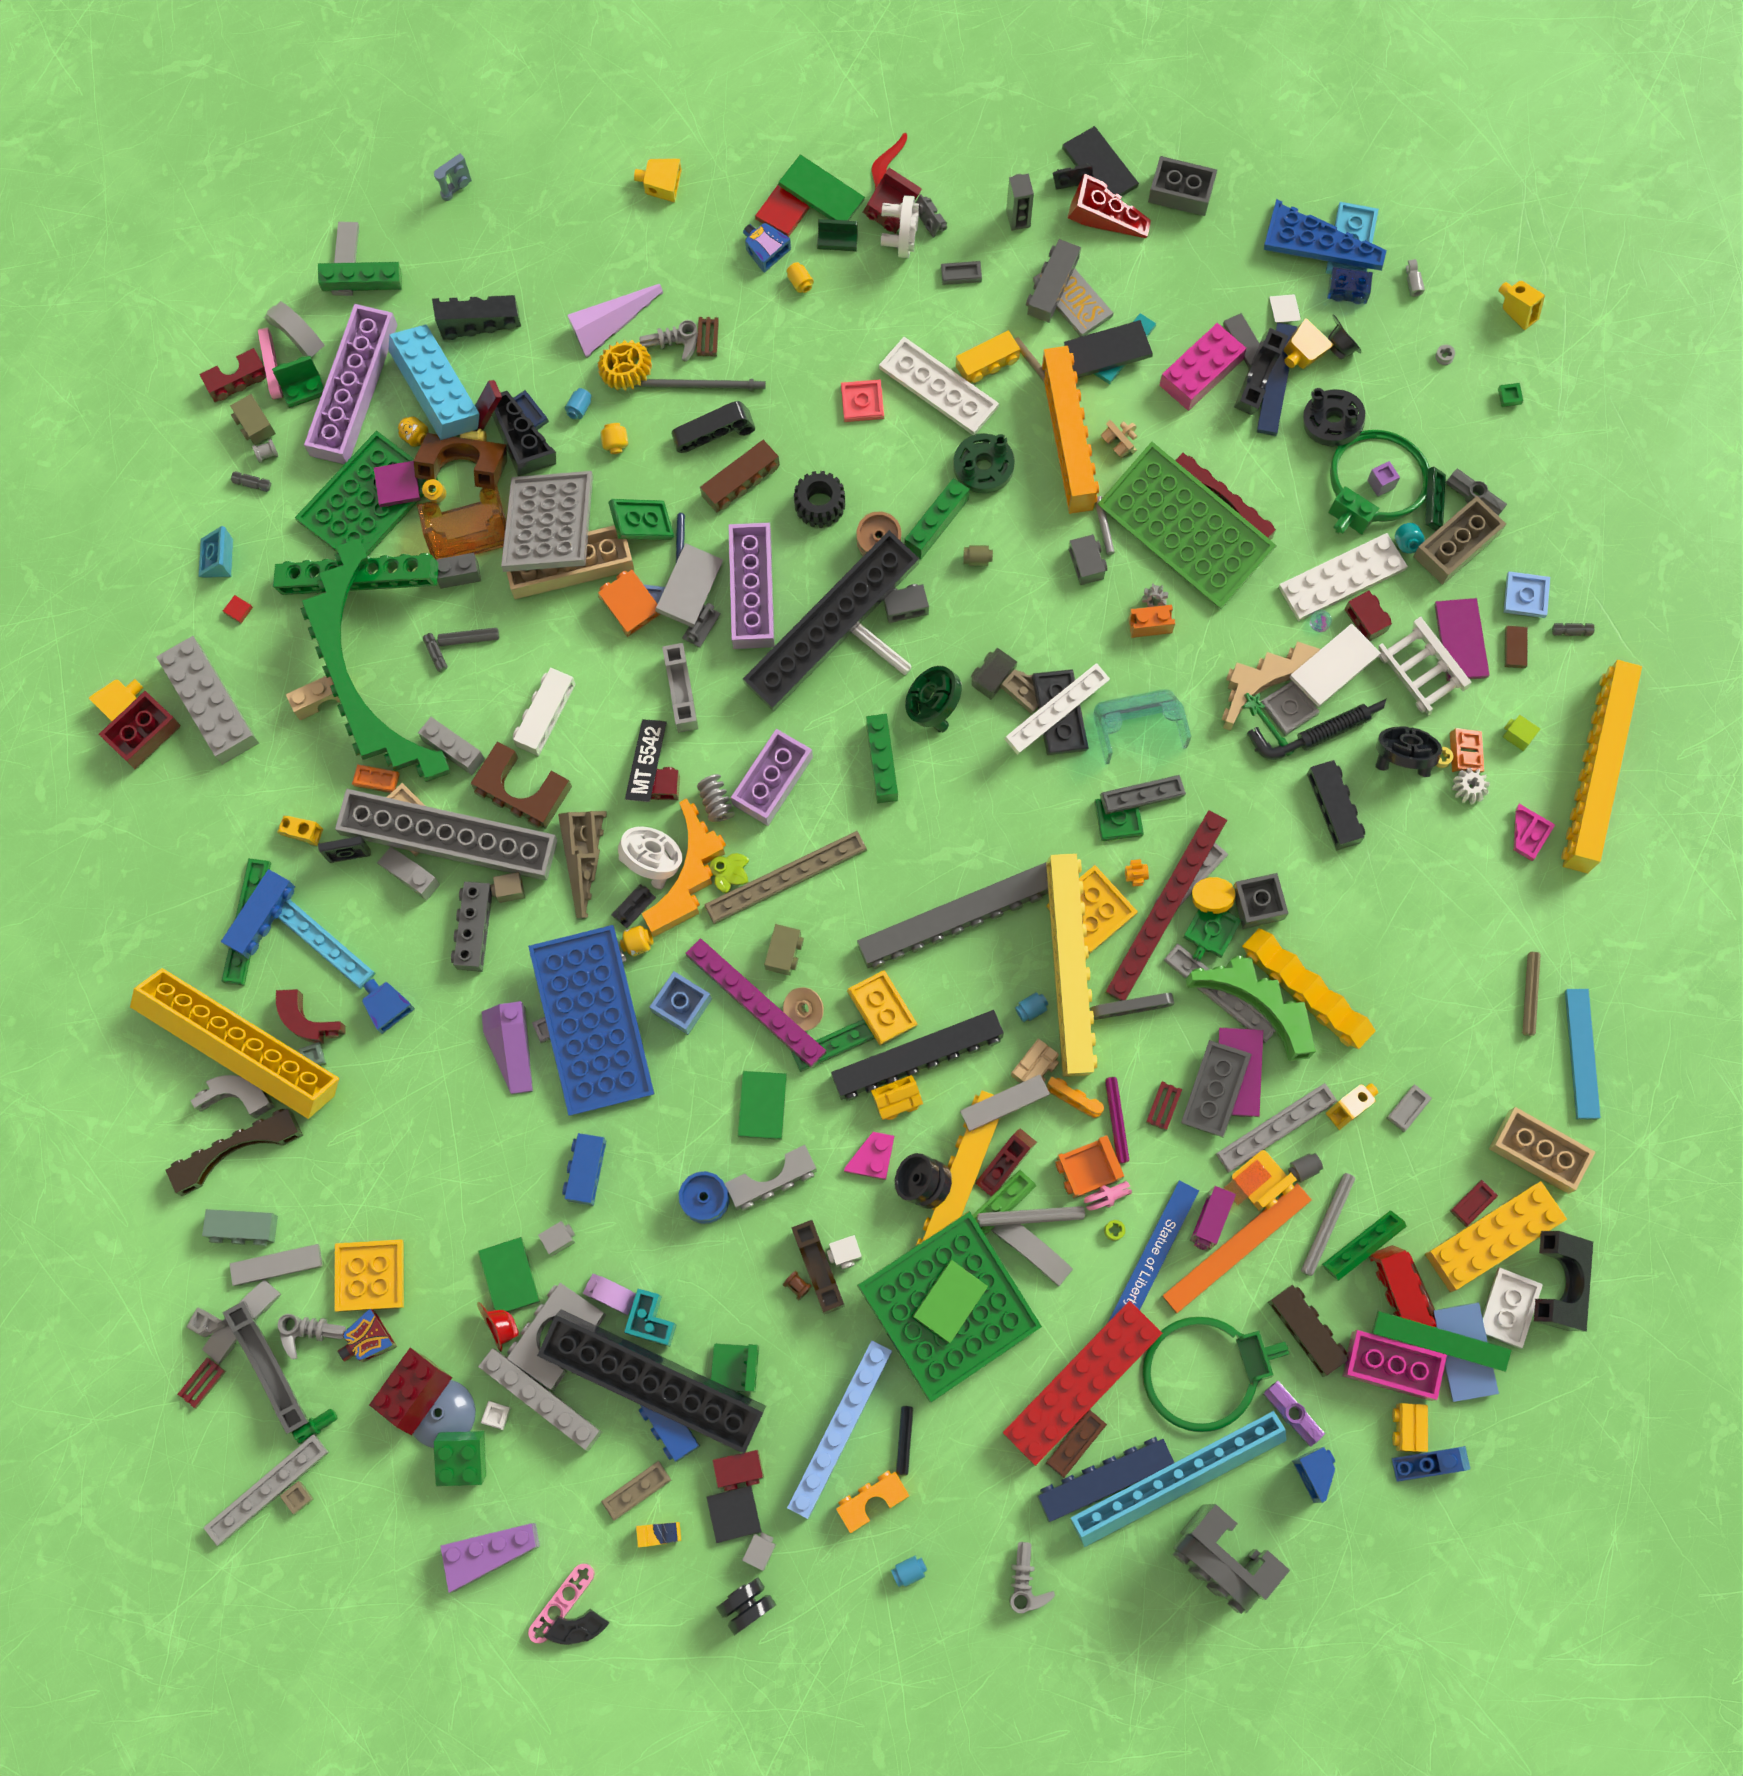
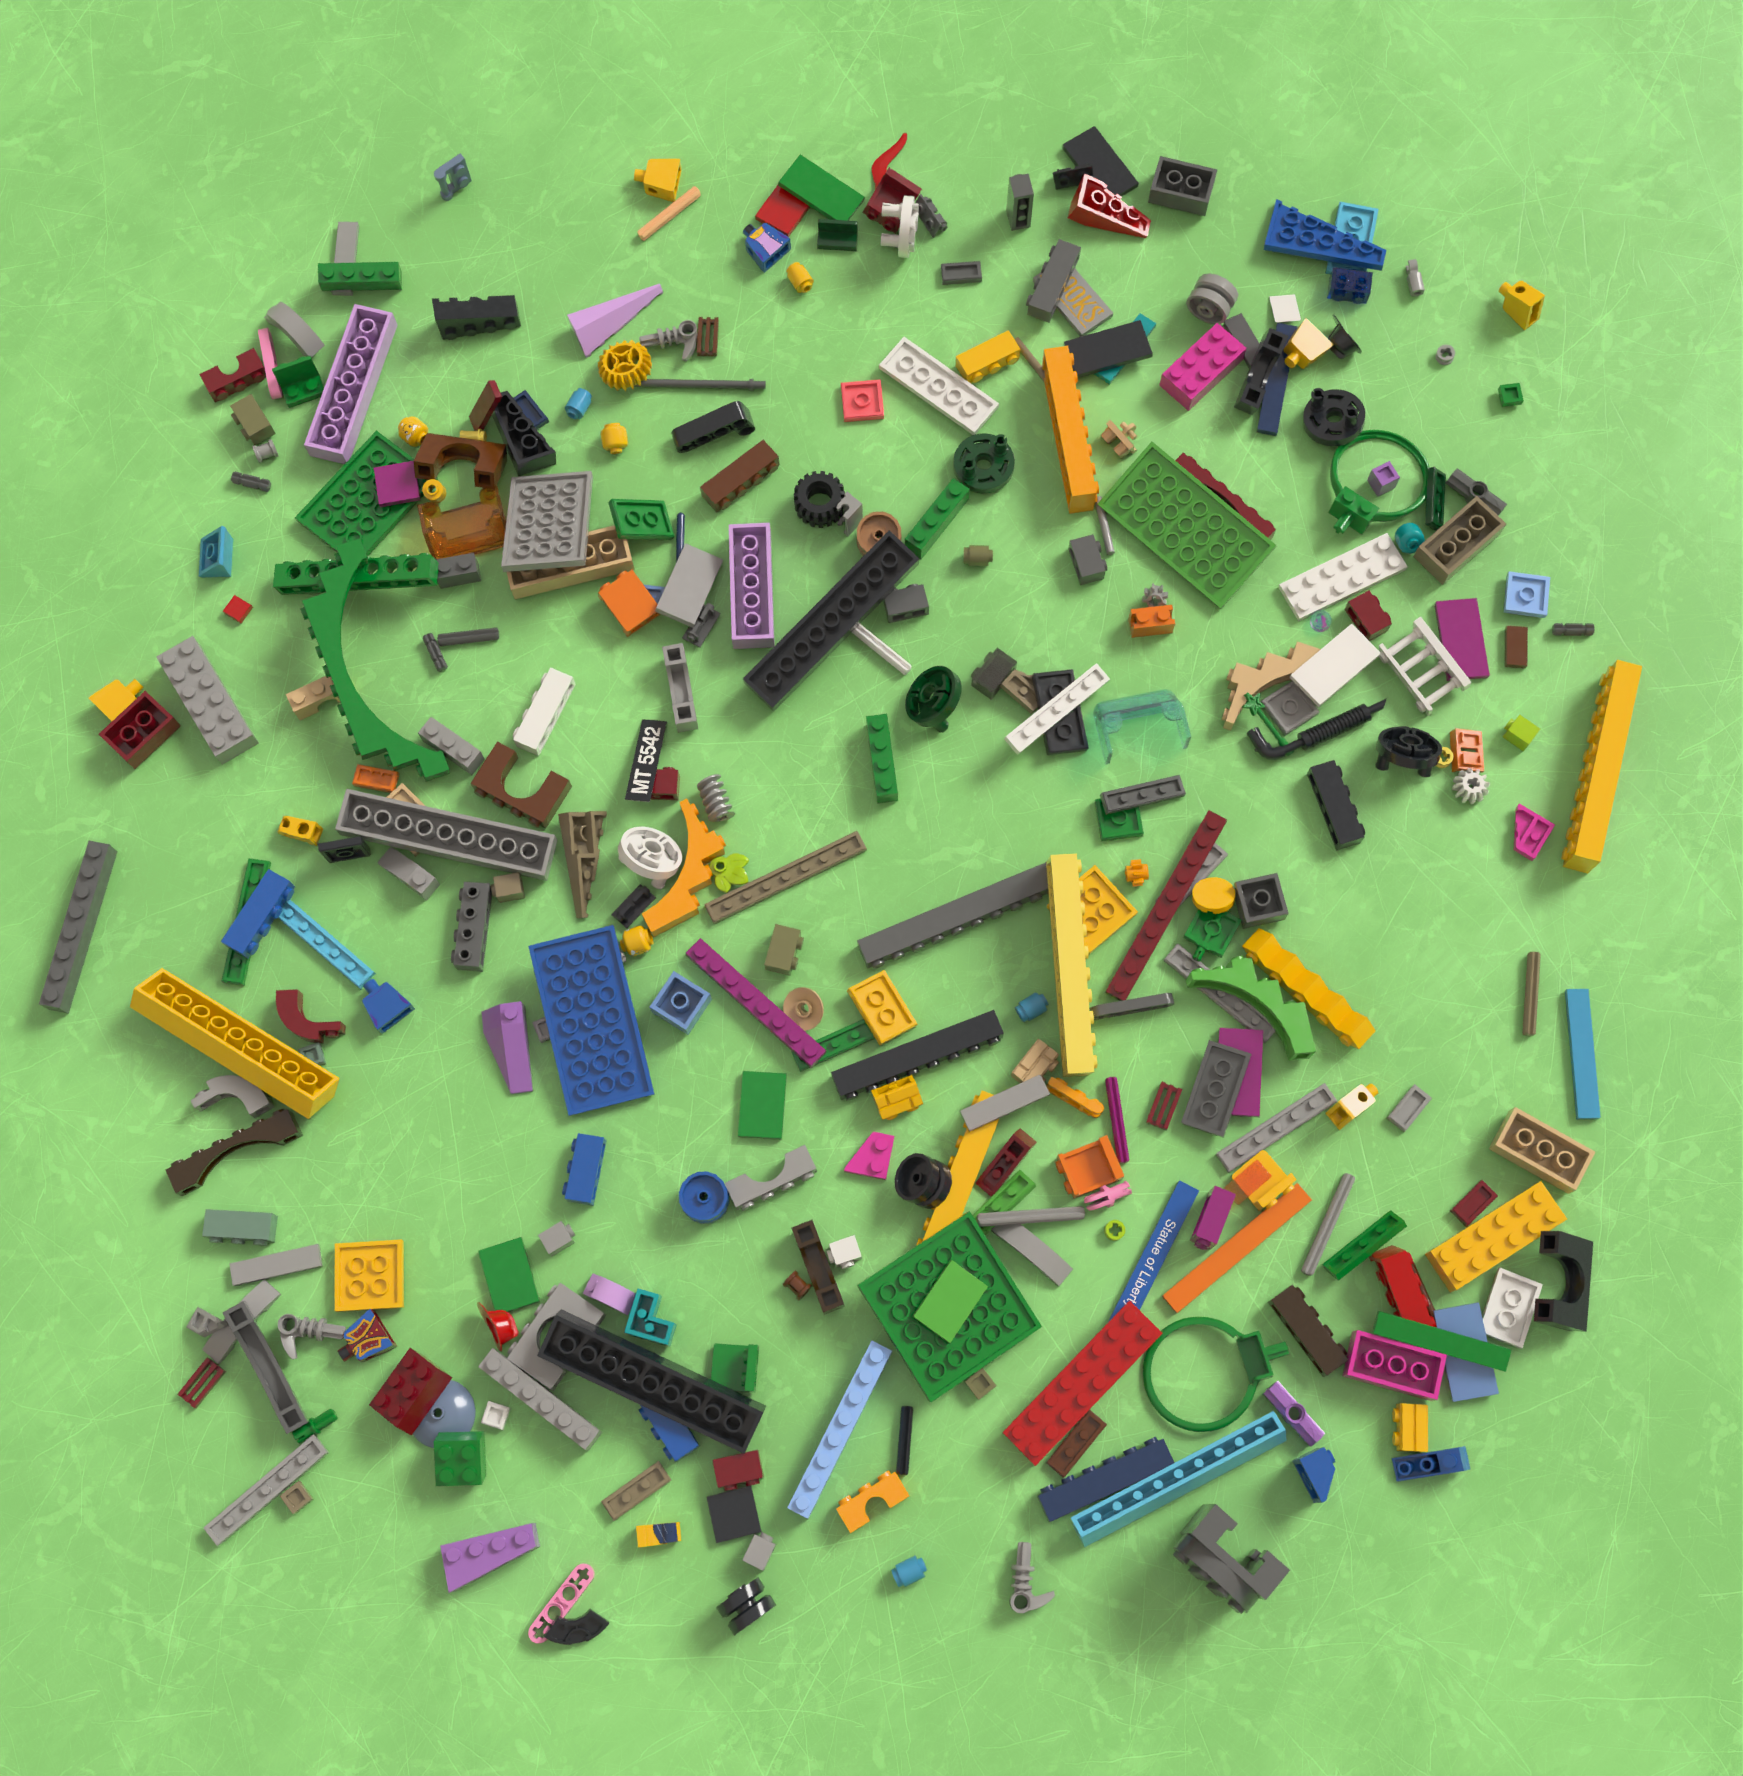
(78, 927): none -> dark grey brick
(433, 382): medium azure brick -> none
(668, 213): none -> light nougat axle
(772, 777): lavender brick -> none
(852, 513): none -> light grey hinge
(980, 1383): none -> olive plate
(1212, 298): none -> light grey wheel
(1305, 1167): dark grey brick -> none

